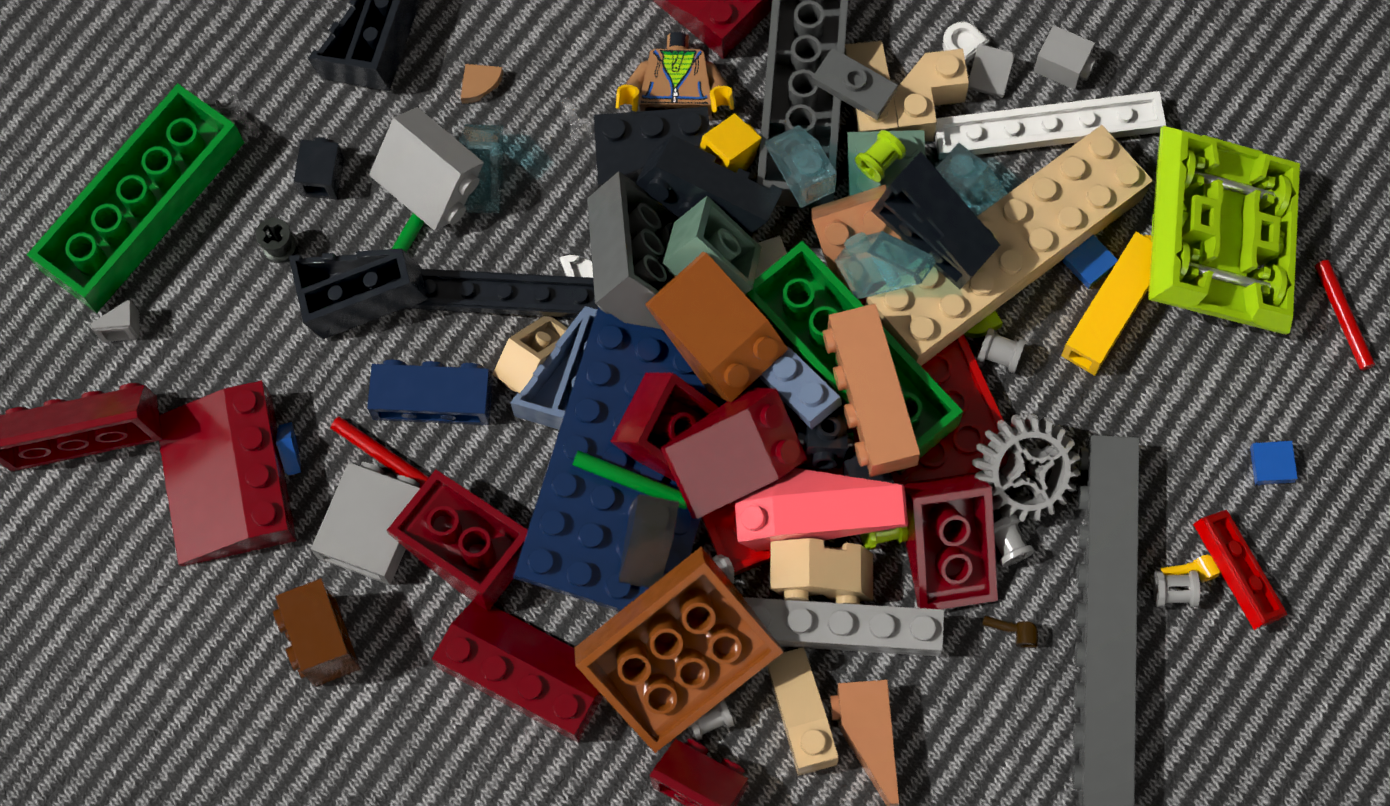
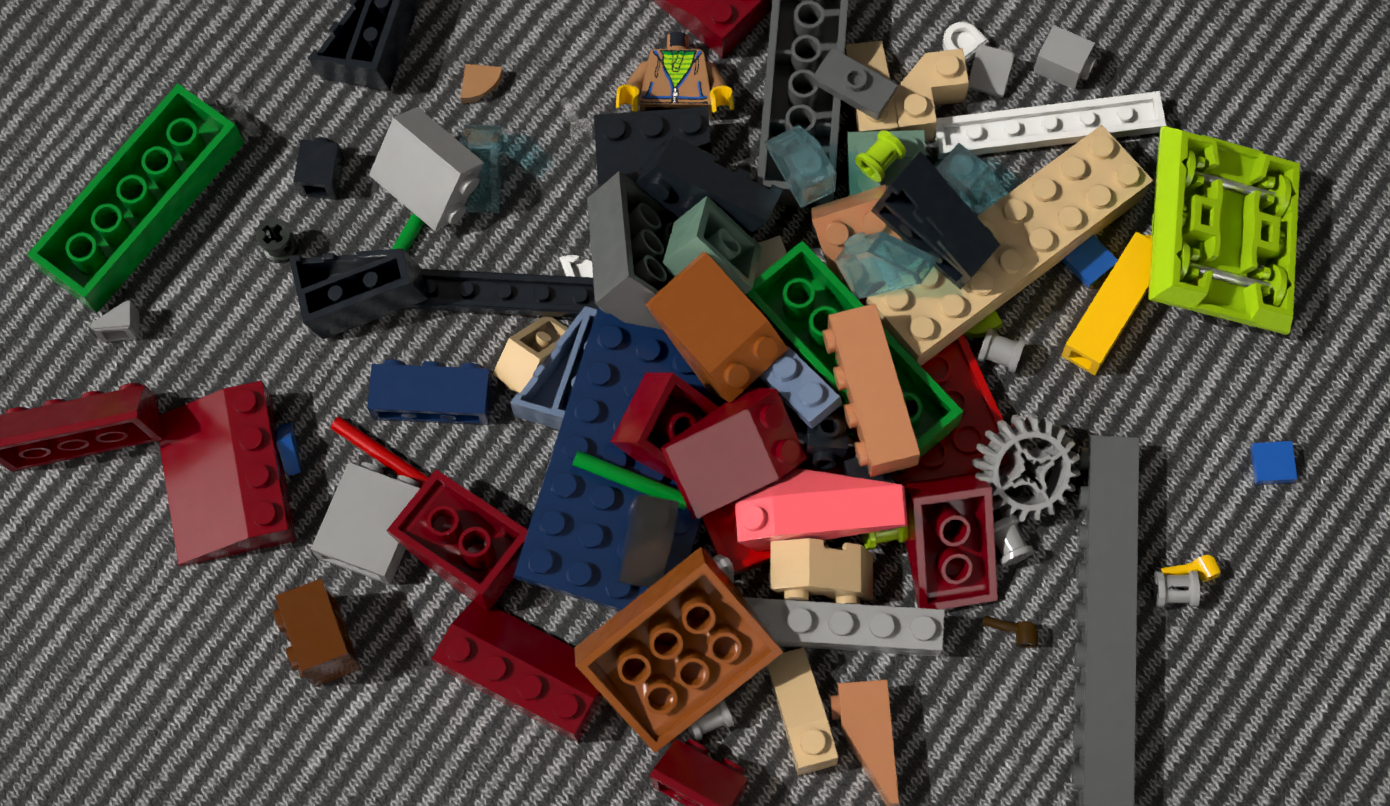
(732, 143): yellow slope -> none
(1240, 569): red tile -> none
(1344, 315): red bar -> none

